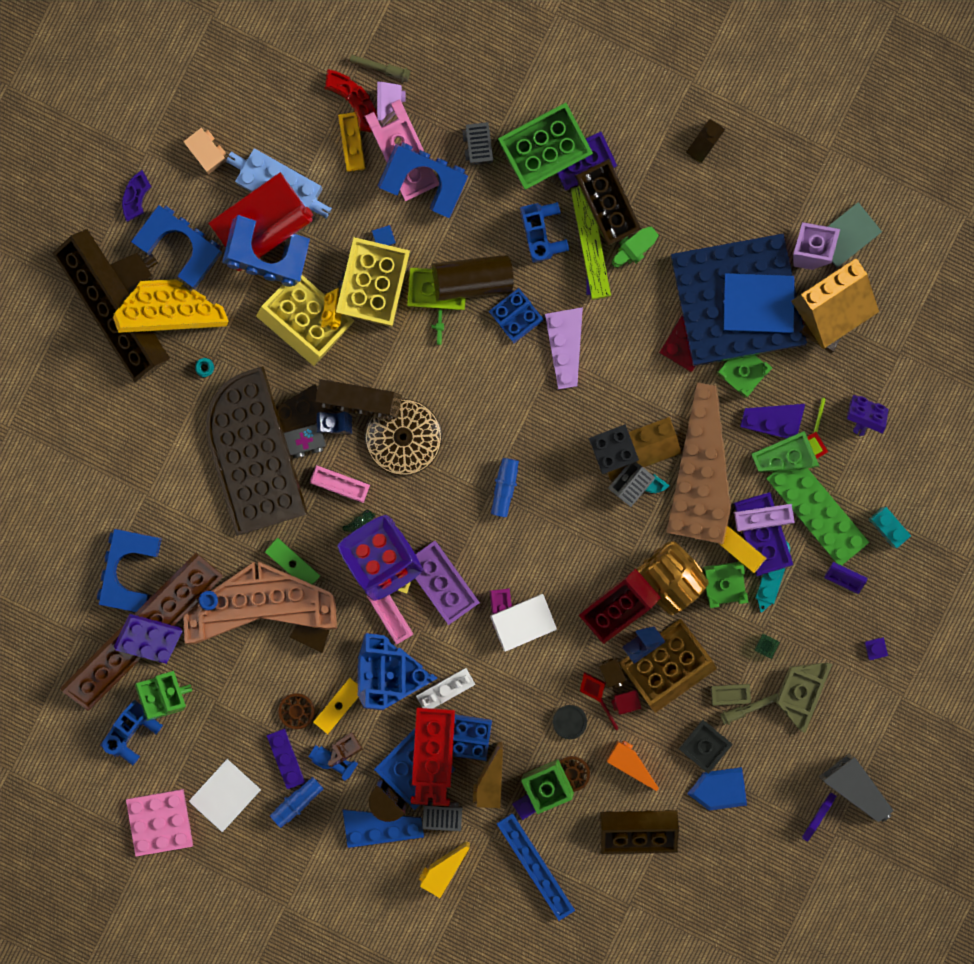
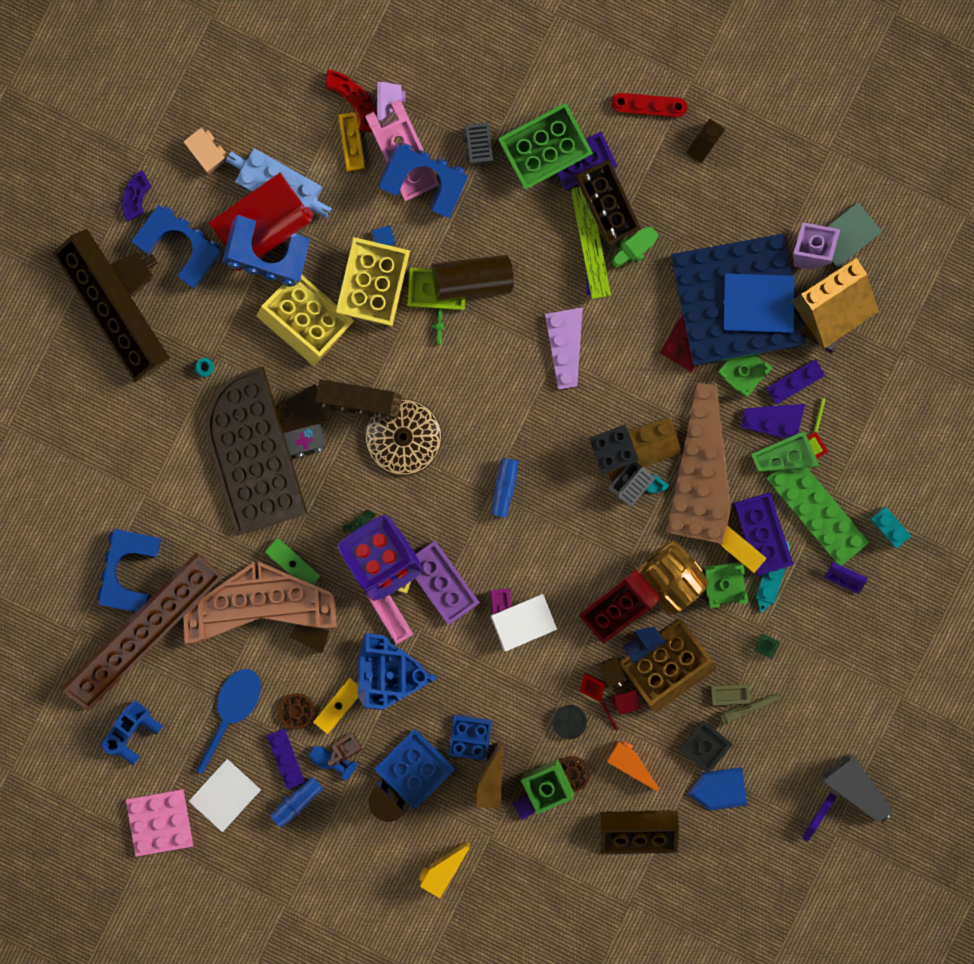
(148, 638): dark purple plate -> none
(161, 695): bright green plate -> none
(167, 307): yellow plate -> none
(208, 600): blue tile -> none
(234, 704): none -> blue piece
(329, 314): yellow hinge -> none
(334, 423): dark blue slope -> none
(339, 484): bright pink plate -> none
(365, 829): blue wing -> none
(390, 70): olive pin -> none
(433, 755): red hinge -> none
(442, 817): dark grey brick -> none
(446, 689): white plate -> none
(516, 315): blue slope -> none
(535, 866): blue plate -> none
(537, 235): blue piece -> none
(649, 105): none -> red plate
(764, 517): lavender tile -> none
(795, 382): none -> dark purple plate
(801, 692): olive wing -> none
(867, 415): dark purple plate -> none
(876, 648): dark purple plate -> none

